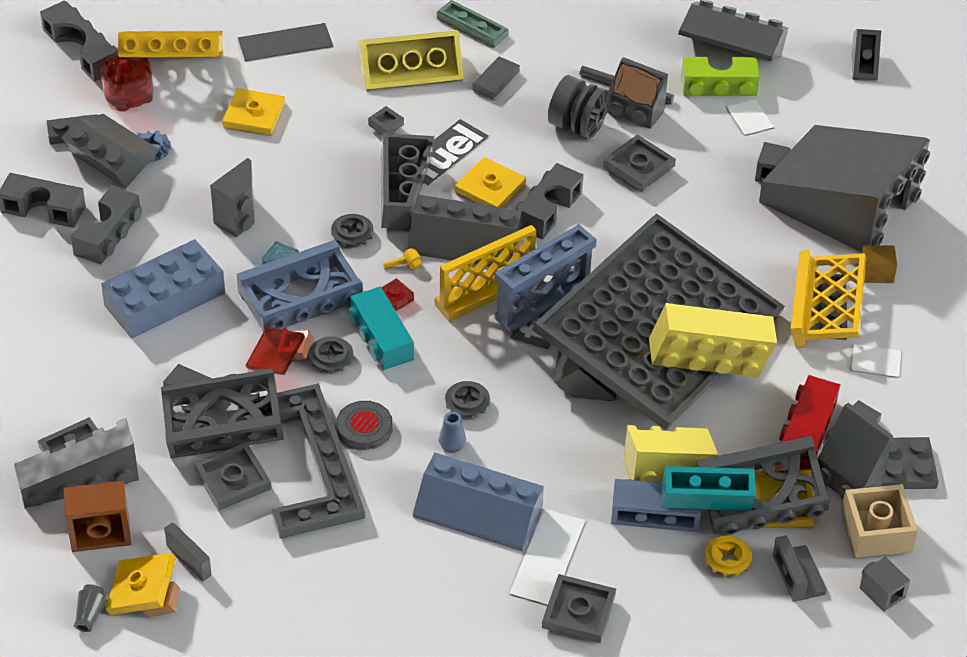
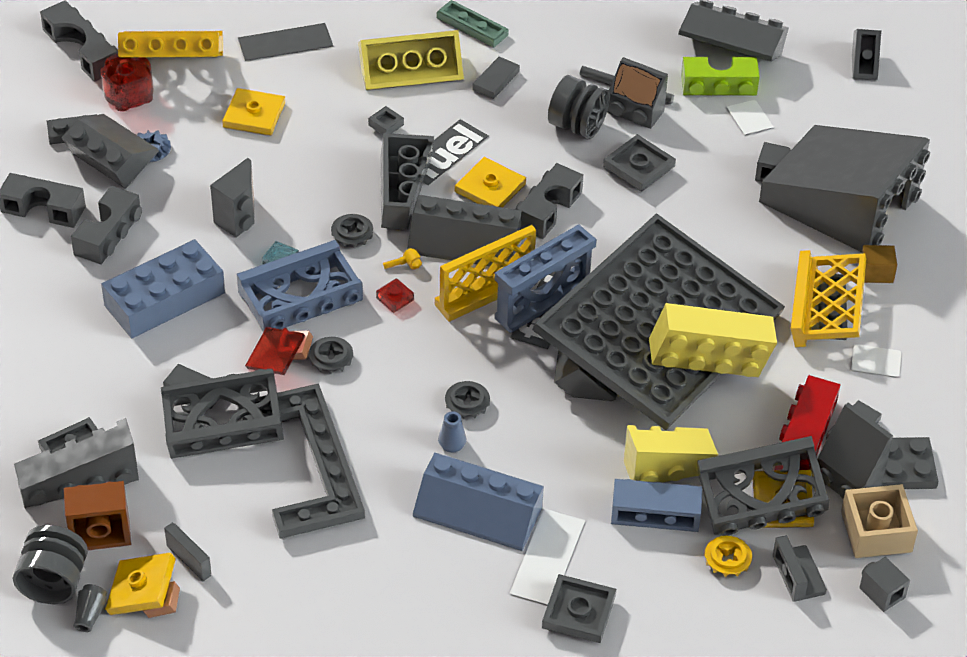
(50, 564): none -> dark grey wheel
(232, 476): dark grey plate -> none
(364, 425): tile -> none
(381, 328): teal brick -> none
(708, 488): teal brick -> none

